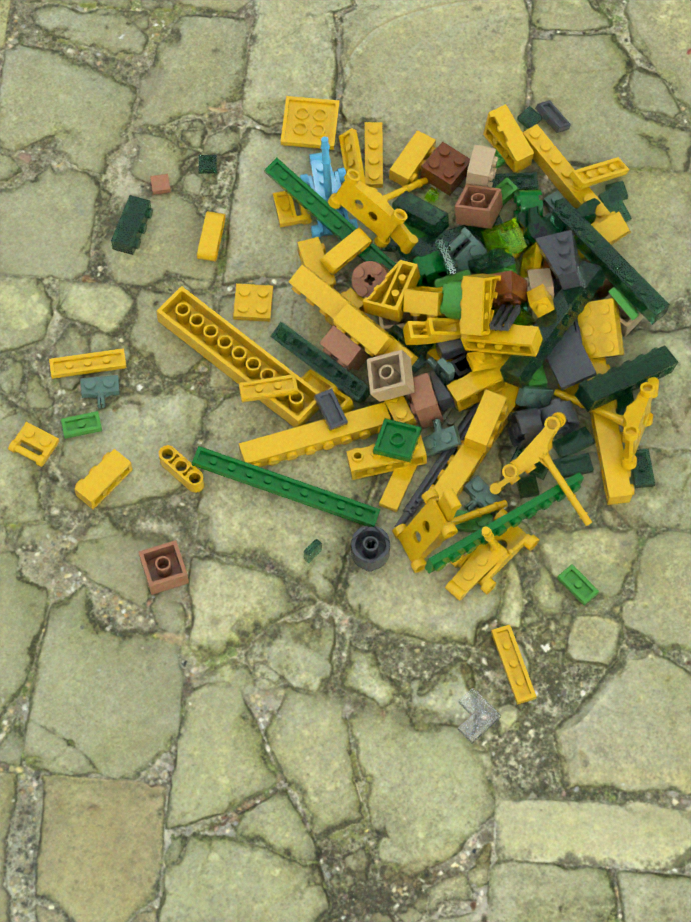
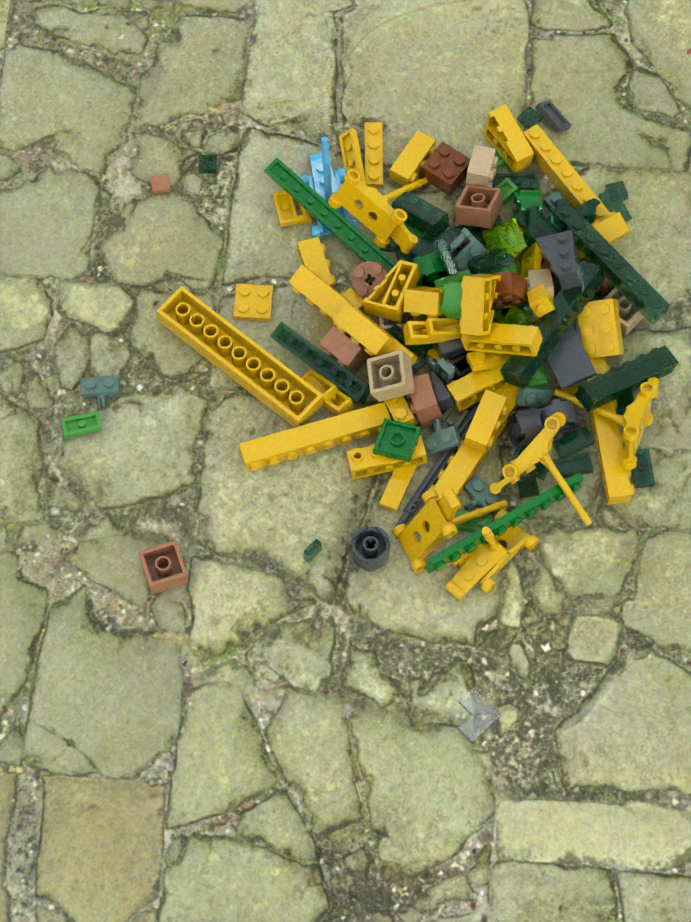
(36, 439): yellow plate -> none
(87, 363): yellow plate -> none
(103, 478): yellow brick -> none
(132, 225): clear green brick -> none
(185, 476): yellow beam -> none
(211, 236): yellow beam -> none
(268, 388): yellow tile -> none
(285, 487): green plate -> none
(308, 121): yellow plate -> none
(330, 409): dark grey tile -> none
(346, 251): yellow beam -> none
(432, 195): clear neon green plate -> none
(501, 317): dark grey tile -> none
(513, 664): yellow plate -> none
(578, 584): bright green plate -> none
(599, 172): yellow plate -> none
(624, 303): bright green tile -> none

